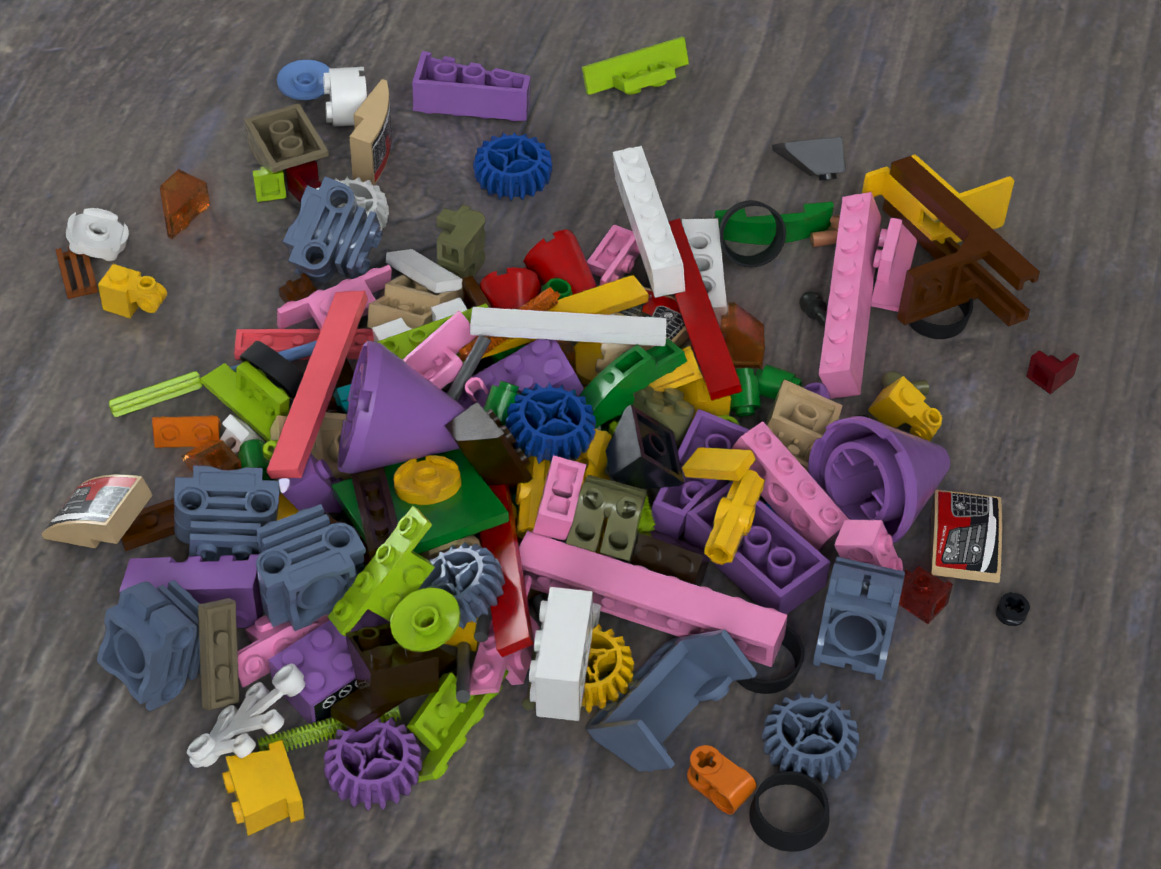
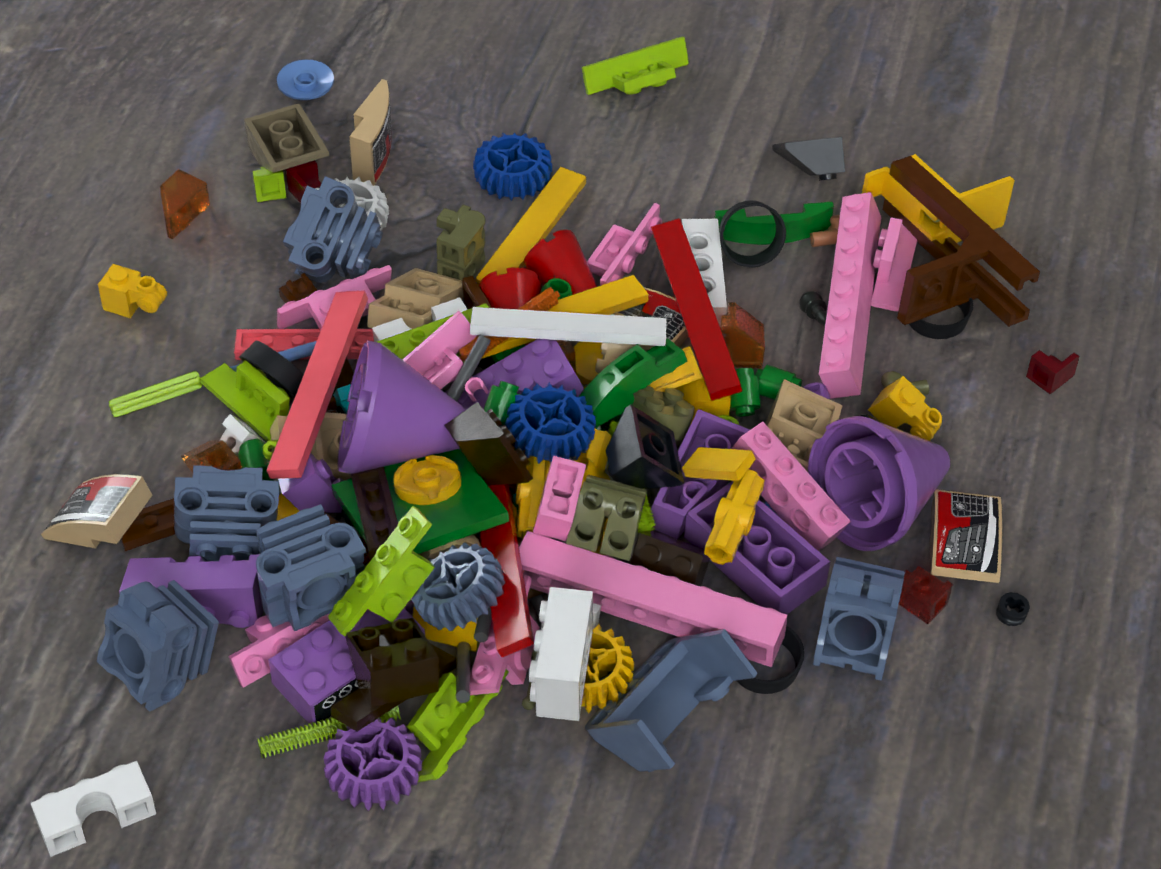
(81, 291): dark orange tile -> none
(105, 245): white plate -> none
(117, 791): none -> white arch
(185, 431): orange hinge -> none
(218, 653): dark tan tile -> none
(231, 721): white plant -> none
(263, 788): yellow hips -> none
(346, 94): white brick -> none
(418, 611): lime dish -> none
(424, 271): white tile -> none
(469, 90): medium lavender wedge -> none
(536, 222): none -> yellow tile
(648, 222): white brick -> none
(721, 780): orange piece -> none
(789, 840): black tyre -> none
(807, 726): sand blue gear -> none
(867, 543): bright pink brick -> none

